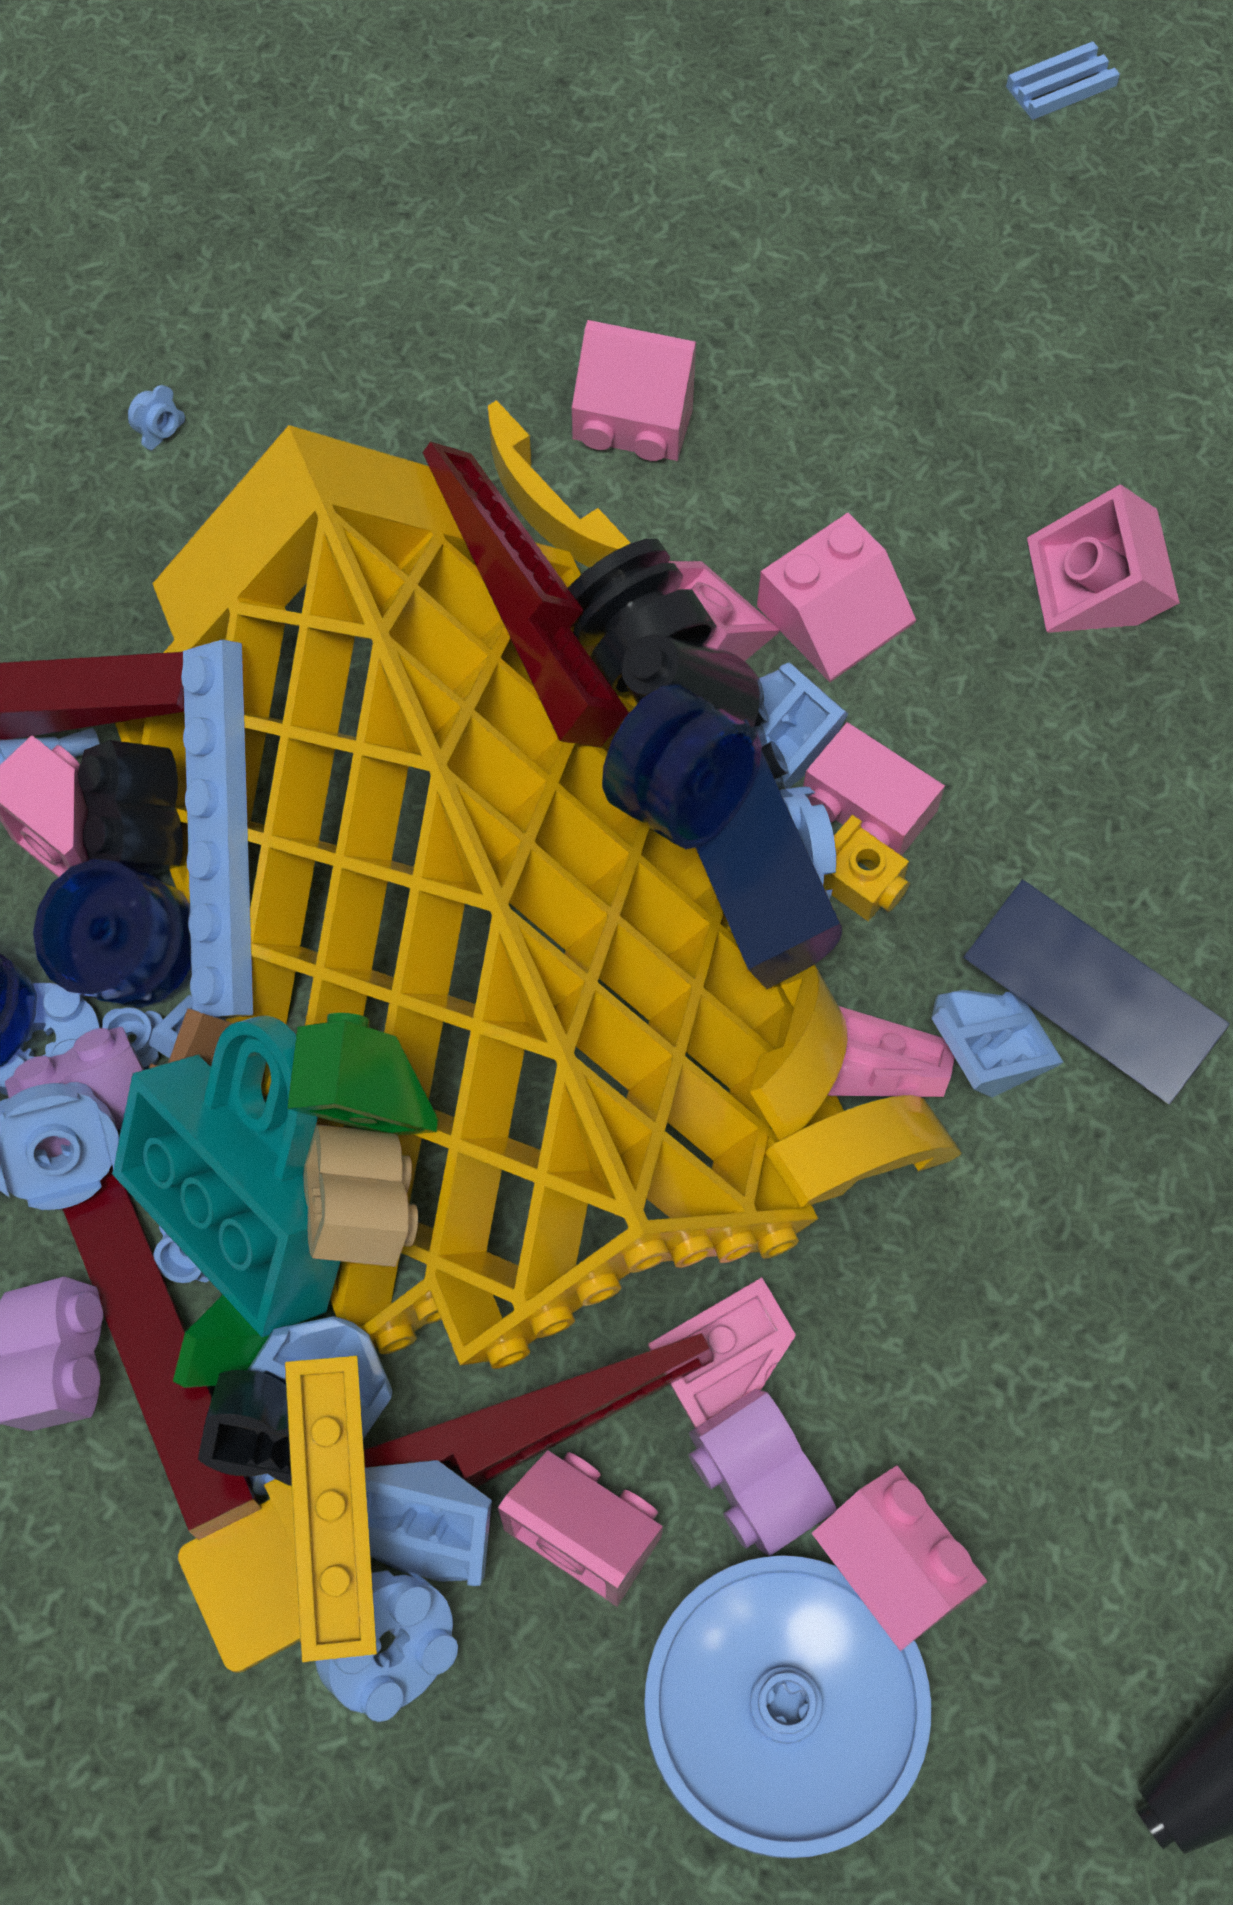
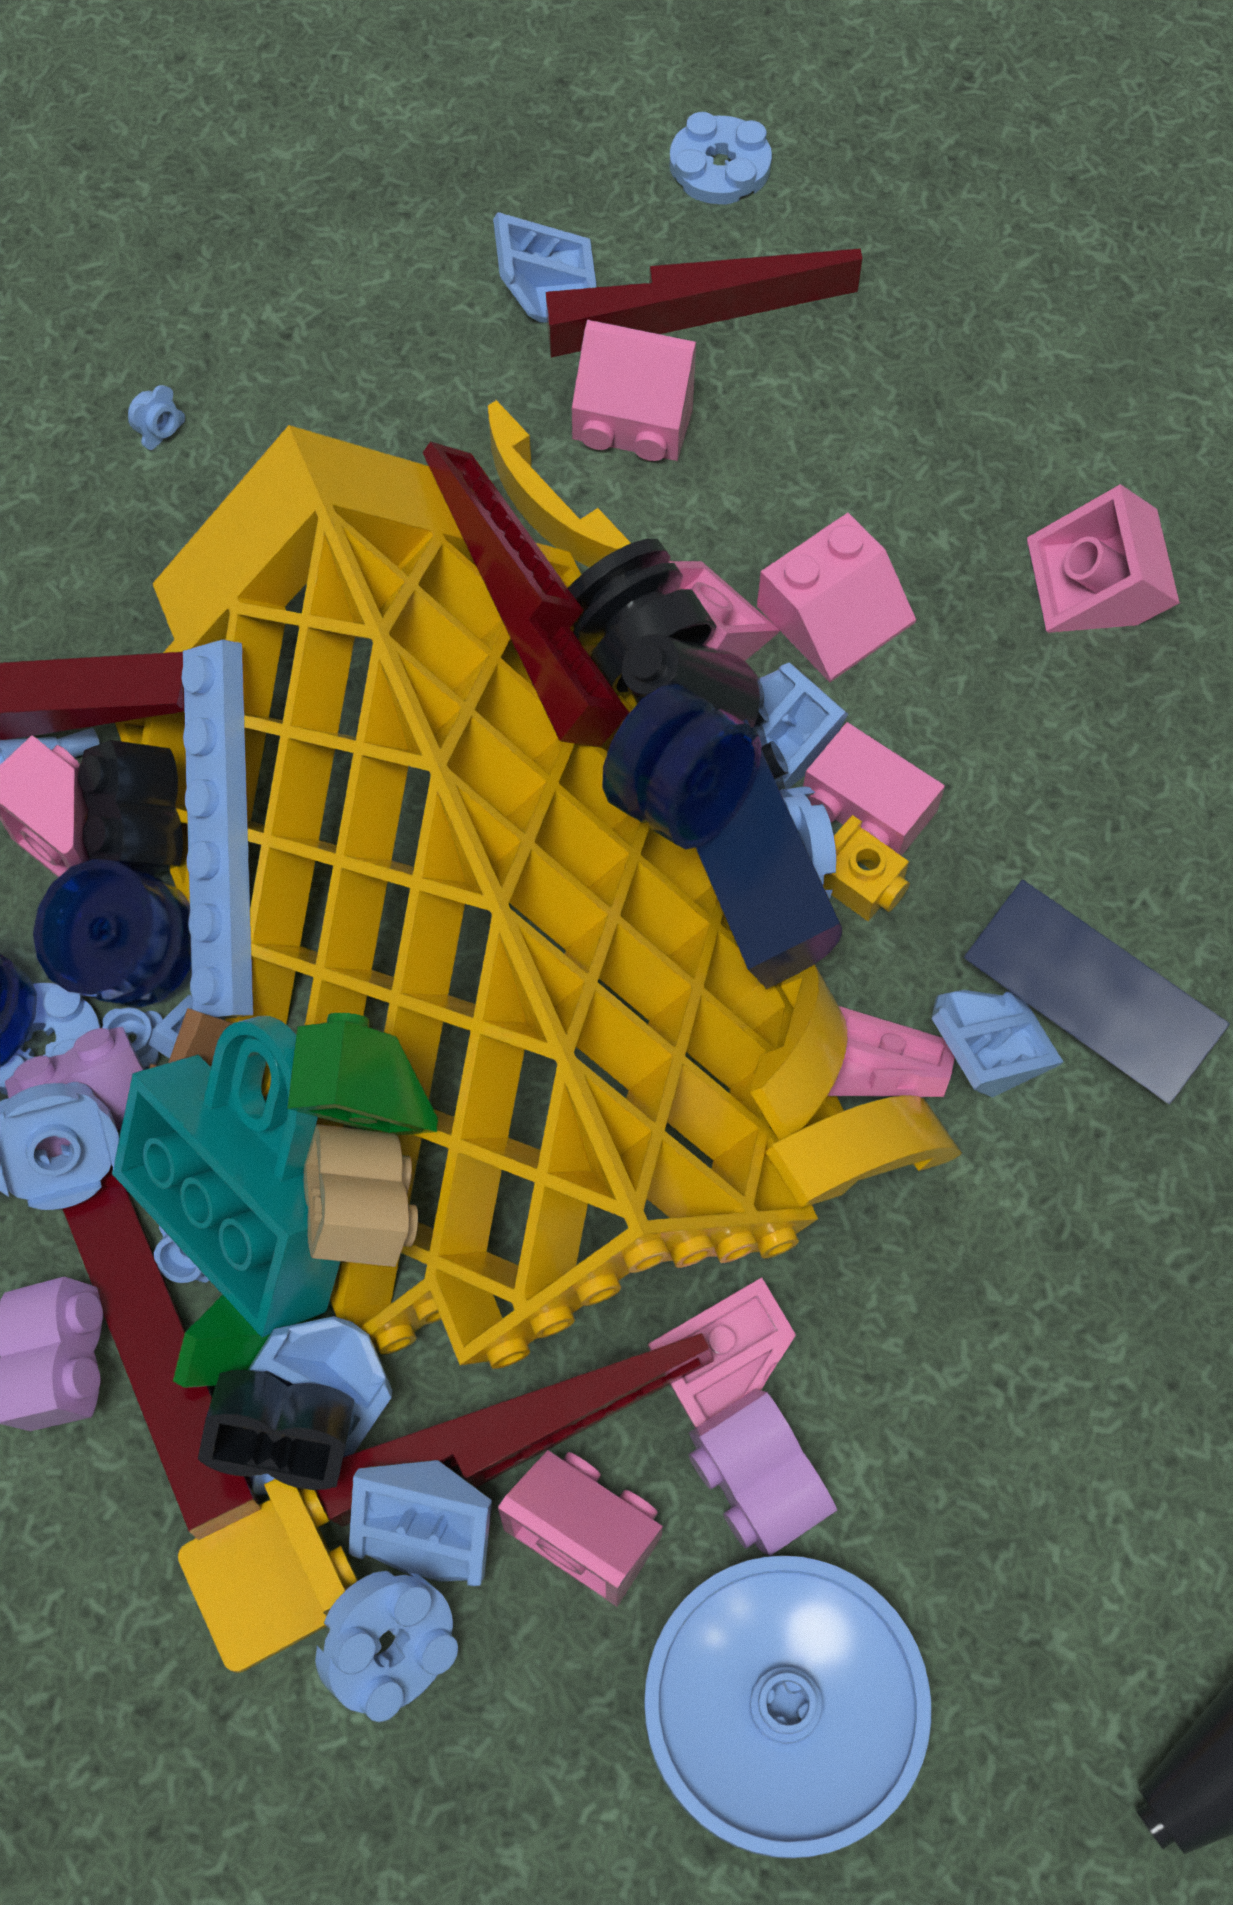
(330, 1509): yellow plate -> none
(540, 261): none -> light blue slope
(701, 294): none -> dark red slope
(711, 135): none -> light blue plate
(899, 1557): bright pink slope -> none
(1059, 73): light blue tile -> none

